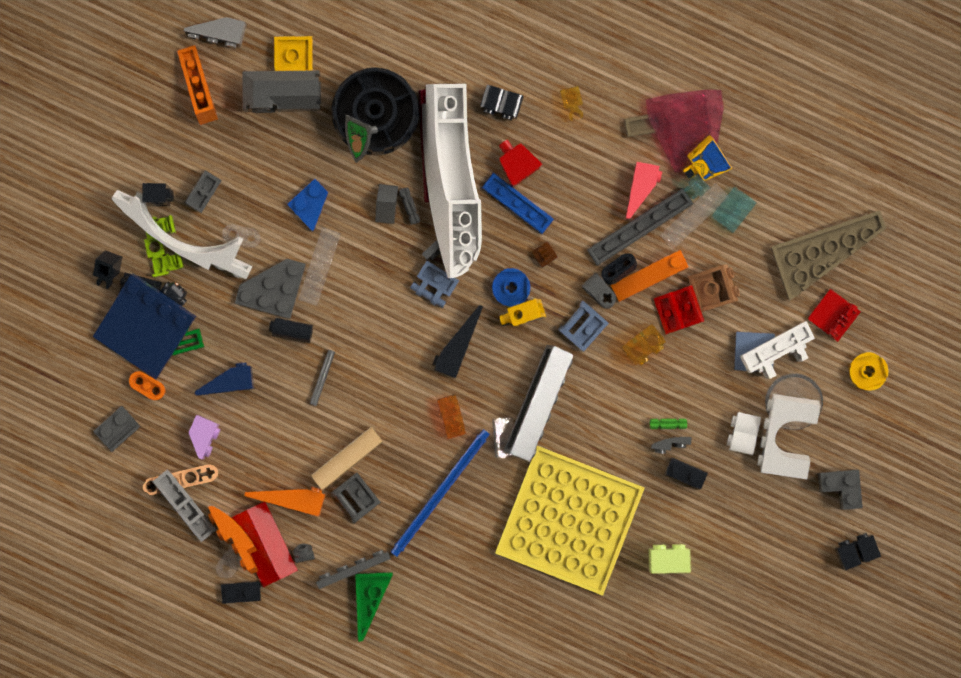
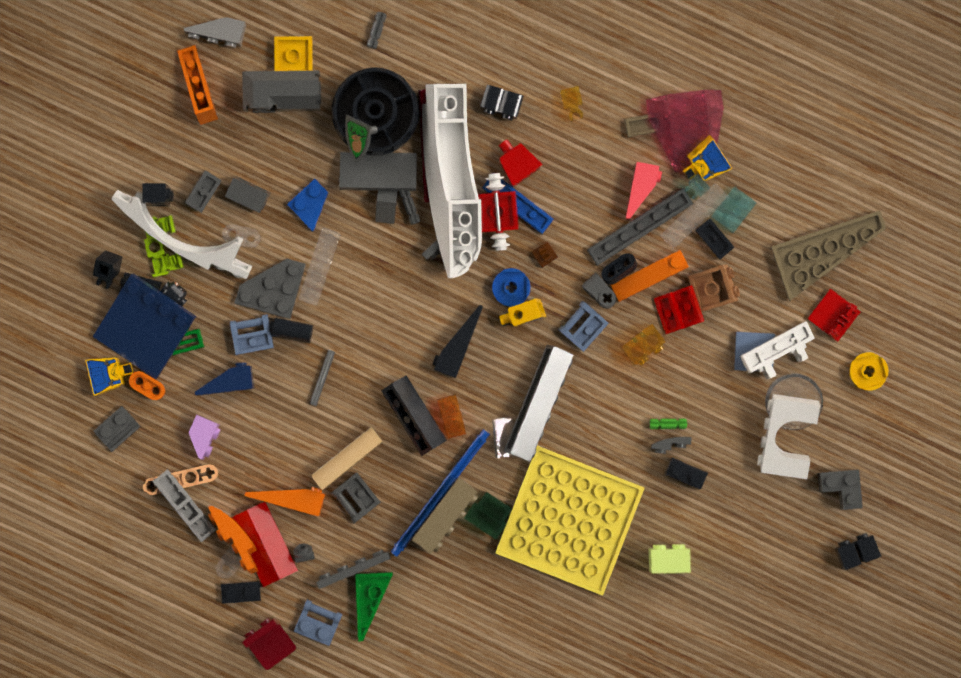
(107, 374): none -> torso
(247, 194): none -> dark grey hinge
(251, 341): none -> sand blue plate
(269, 643): none -> dark red bracket
(317, 629): none -> sand blue plate
(376, 30): none -> dark grey axle
(378, 172): none -> dark grey tile
(416, 417): none -> black brick
(436, 278): sand blue plate -> none
(444, 516): none -> dark tan brick
(489, 515): none -> clear green plate
(498, 211): none -> red plate
(714, 239): none -> black plate
(744, 433): white brick -> none

